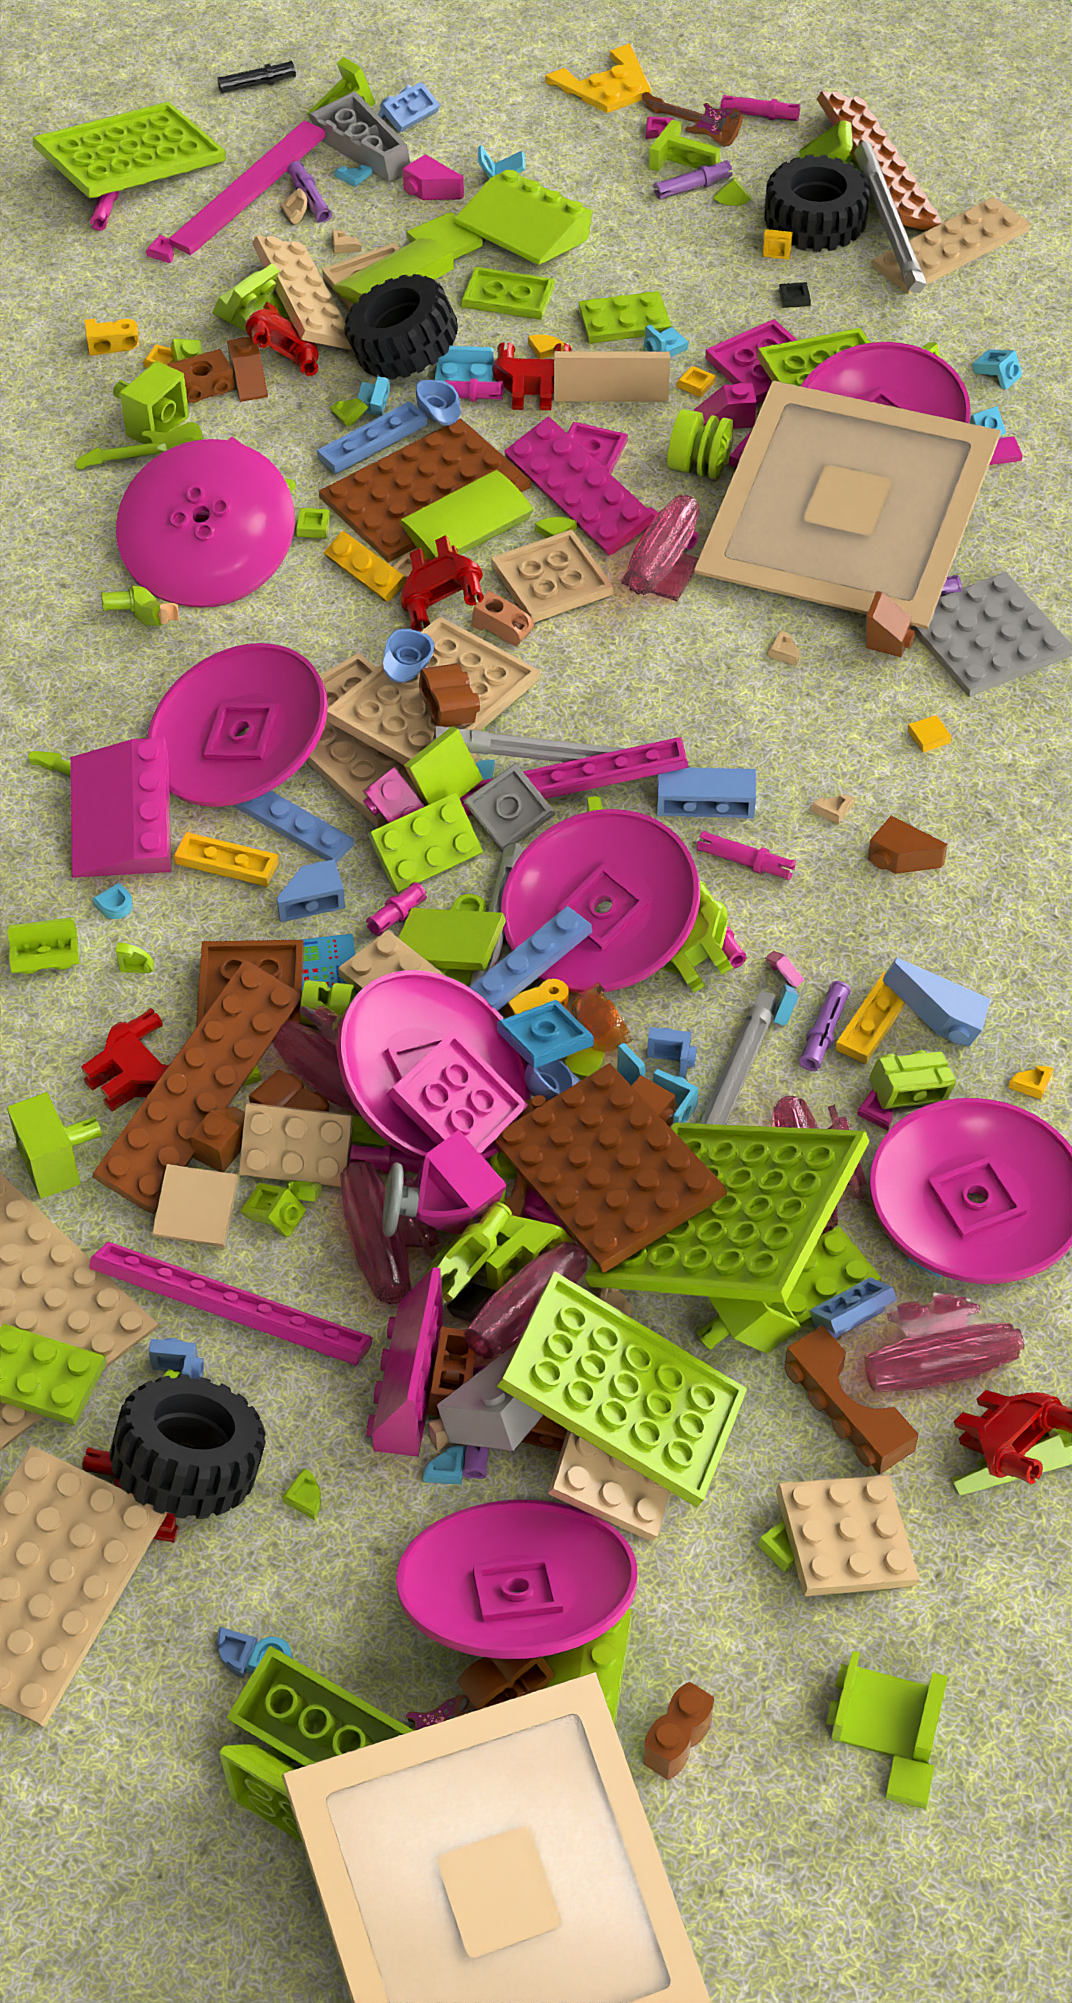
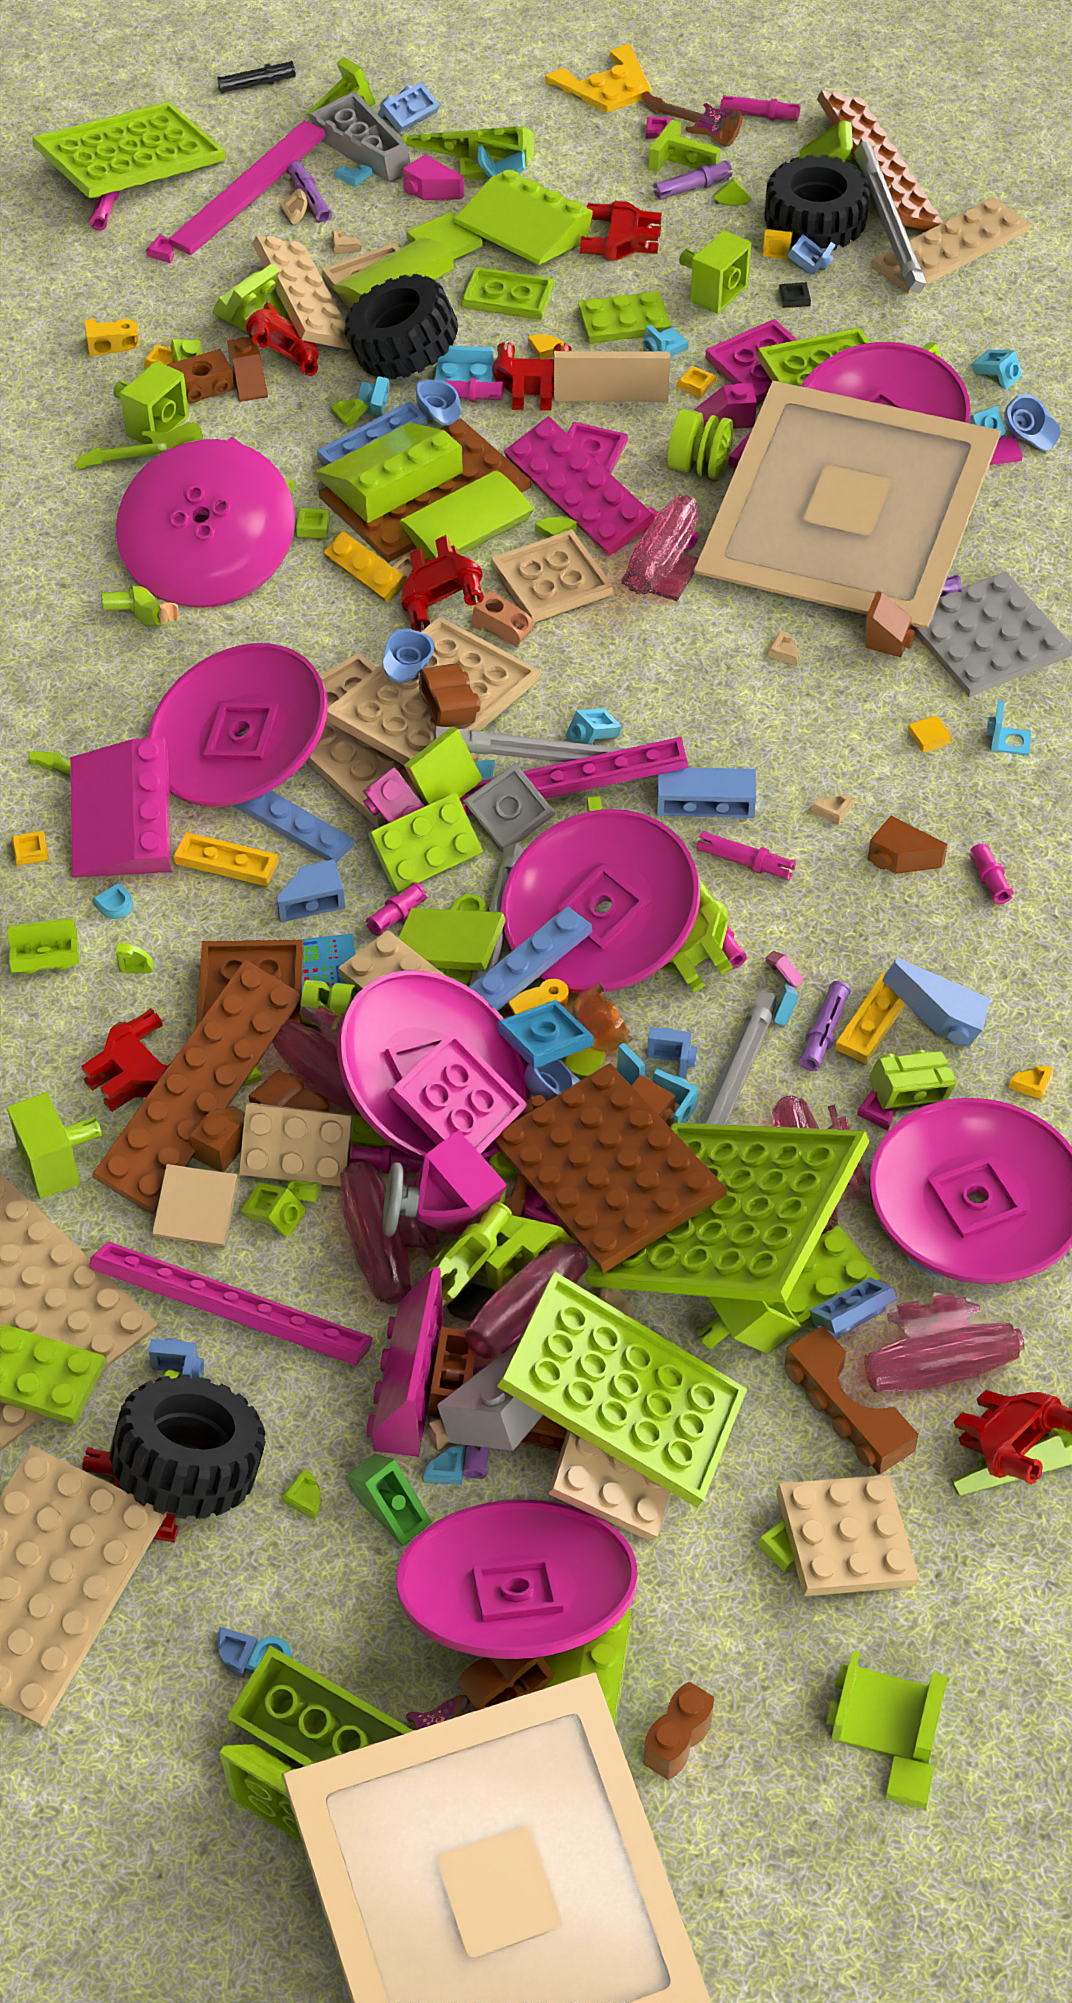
(30, 848): none -> yellow tile
(389, 1497): none -> bright green slope
(393, 469): none -> lime slope
(470, 170): none -> lime tile
(497, 142): none -> lime wedge
(592, 725): none -> medium azure bracket
(627, 233): none -> red connector
(718, 270): none -> lime brick
(809, 255): none -> medium blue bracket
(991, 873): none -> dark pink pin
(999, 734): none -> medium azure bracket
(1035, 422): none -> medium blue cap

